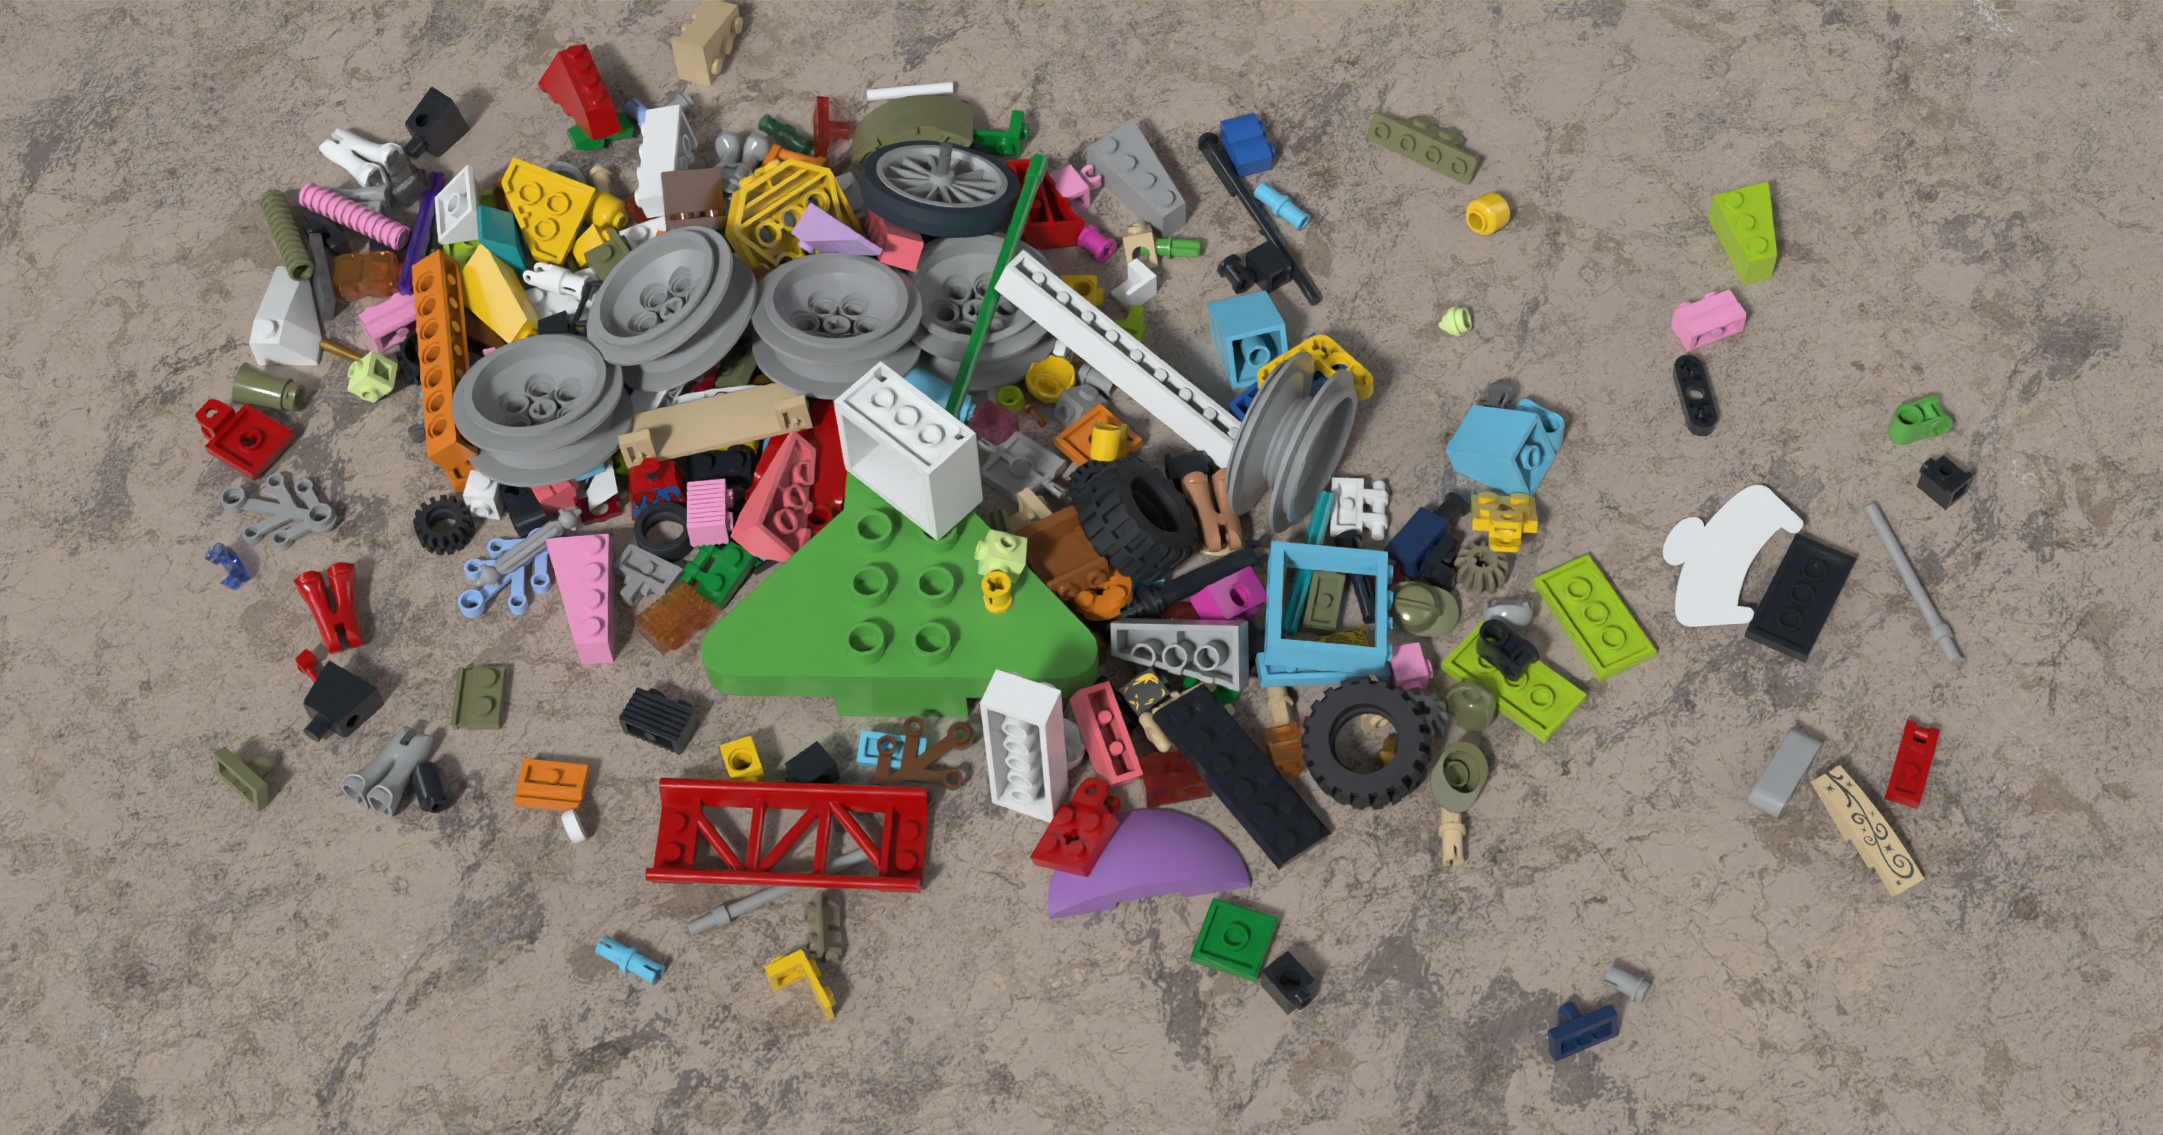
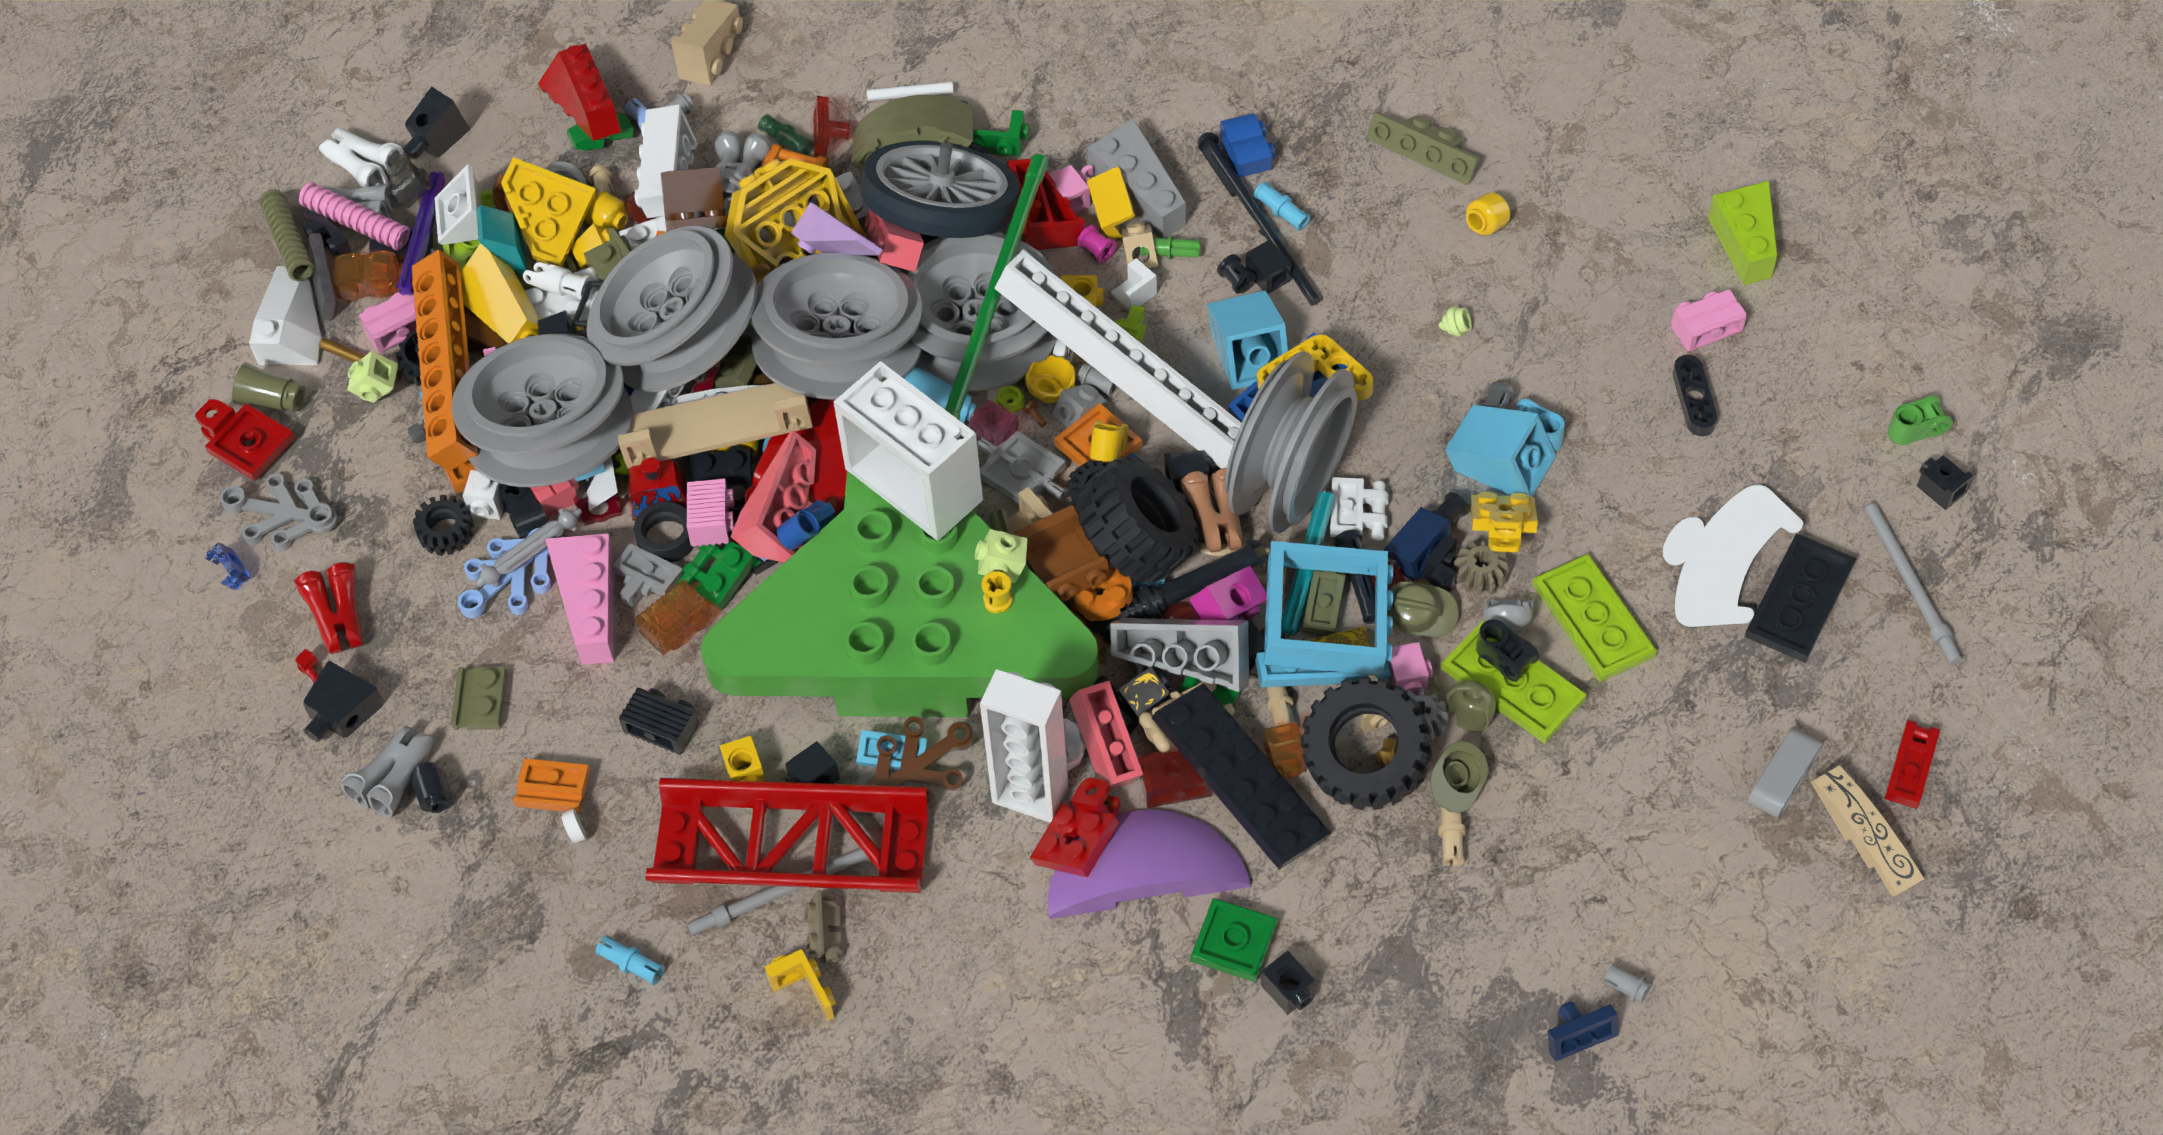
(244, 778): olive tile -> none
(805, 524): none -> blue piece
(1111, 201): none -> yellow panel

